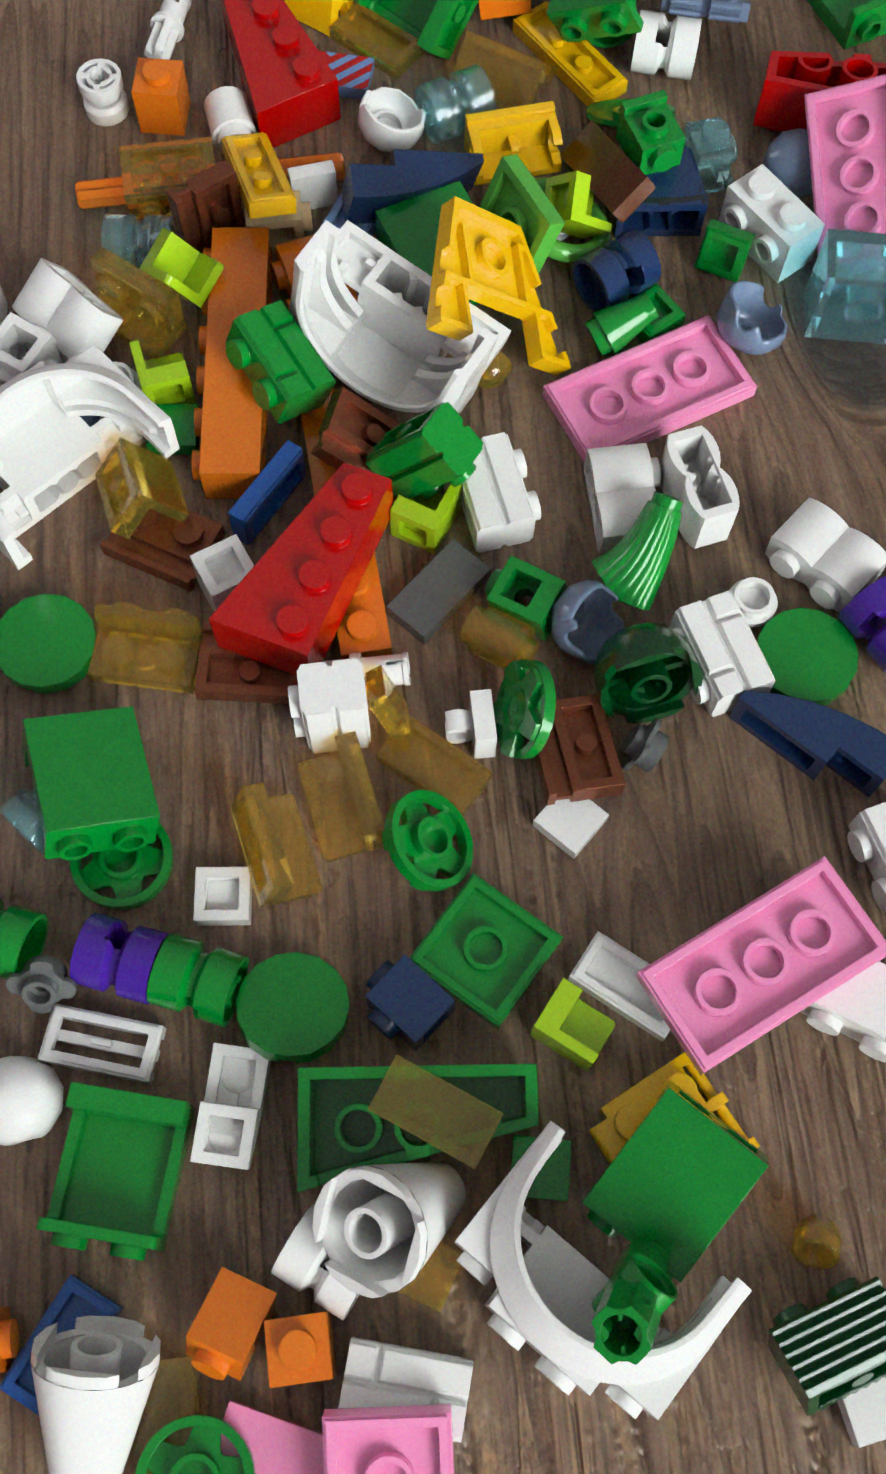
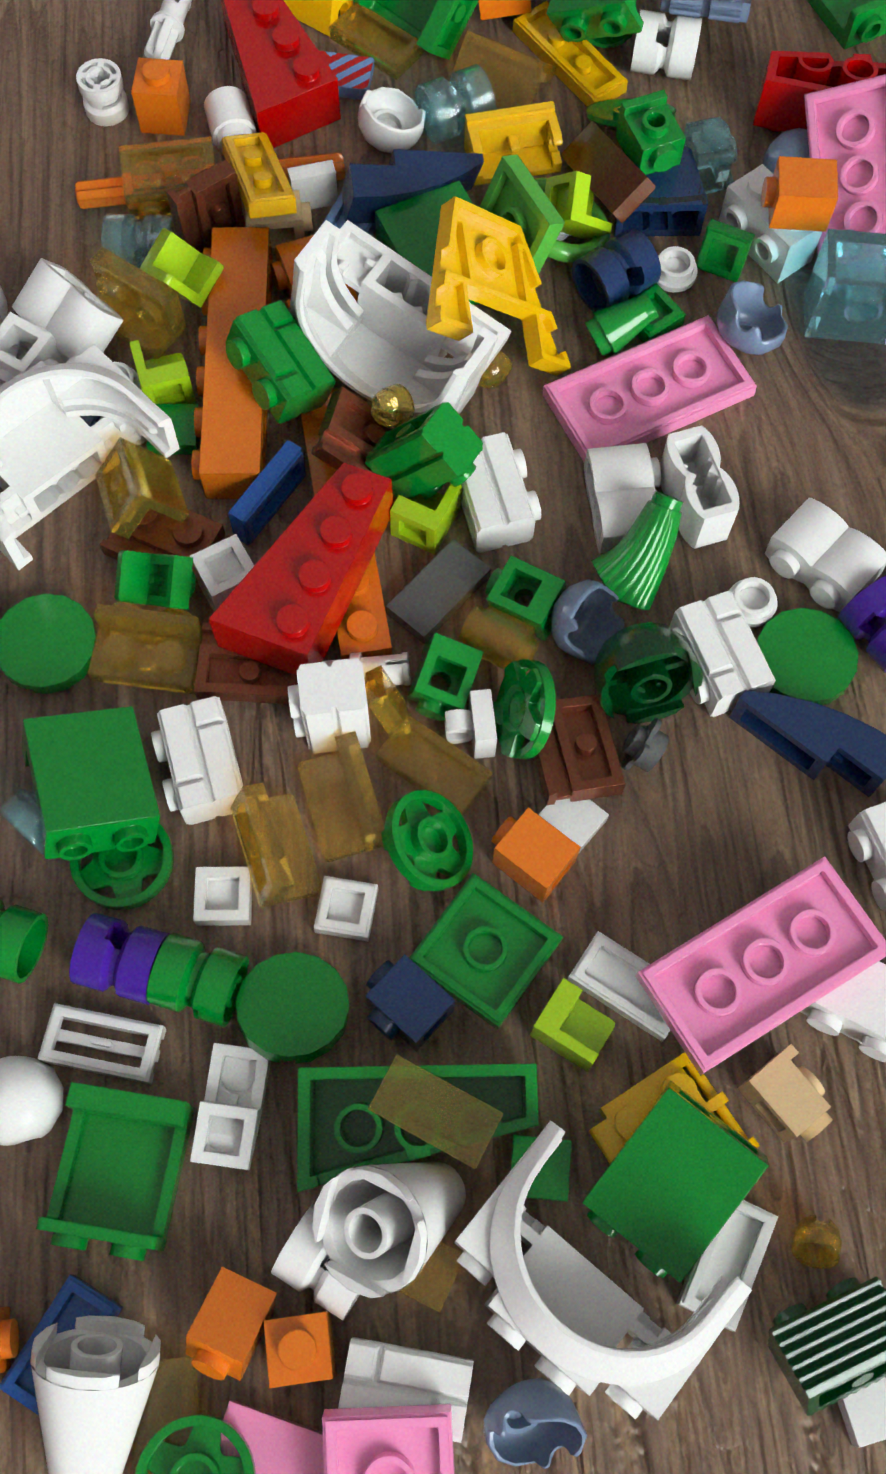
(42, 983): dark grey plate -> none
(154, 579): none -> green bracket
(200, 760): none -> white brick
(346, 908): none -> white tile
(392, 406): none -> clear yellow hinge
(455, 664): none -> green brick
(532, 1423): none -> sand blue hair
(533, 853): none -> orange brick
(633, 1303): green piece -> none
(677, 269): none -> white plate
(731, 1254): none -> white tile
(788, 1097): none -> tan brick
(801, 193): none -> orange brick

